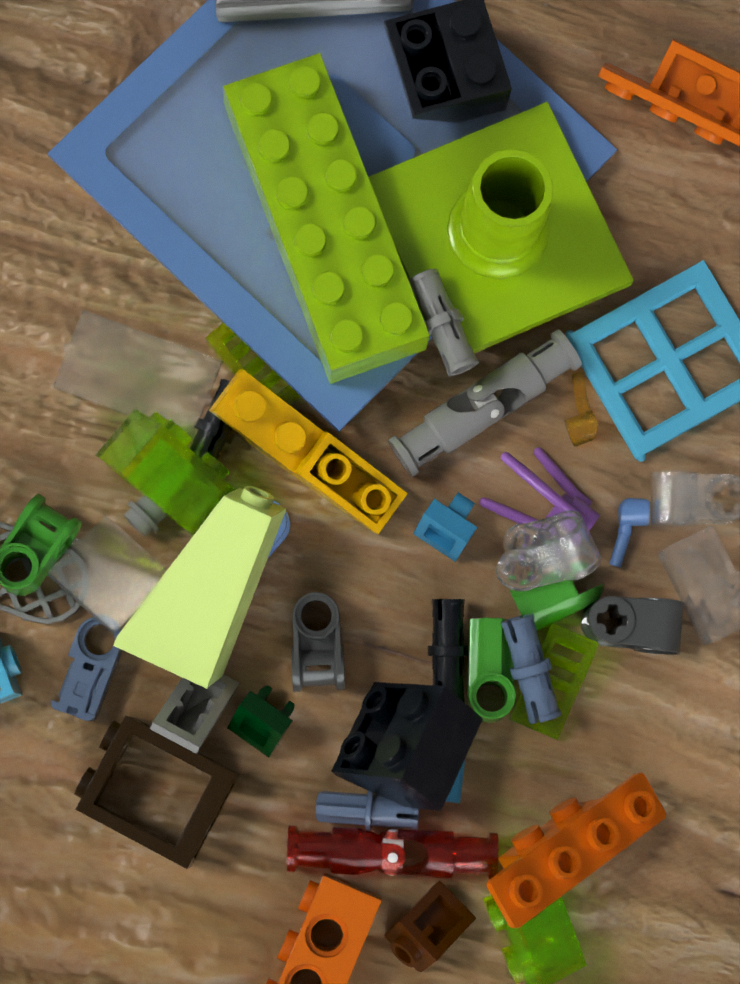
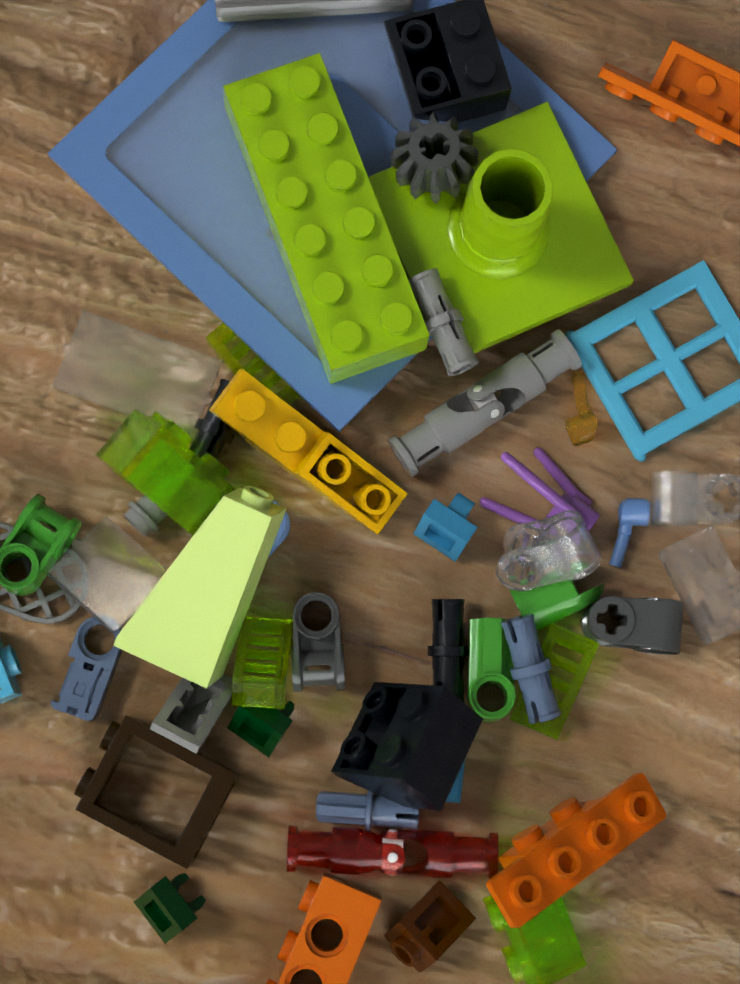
(167, 909): none -> dark green tile
(258, 689): none -> clear neon green slope
(434, 157): none -> dark grey gear

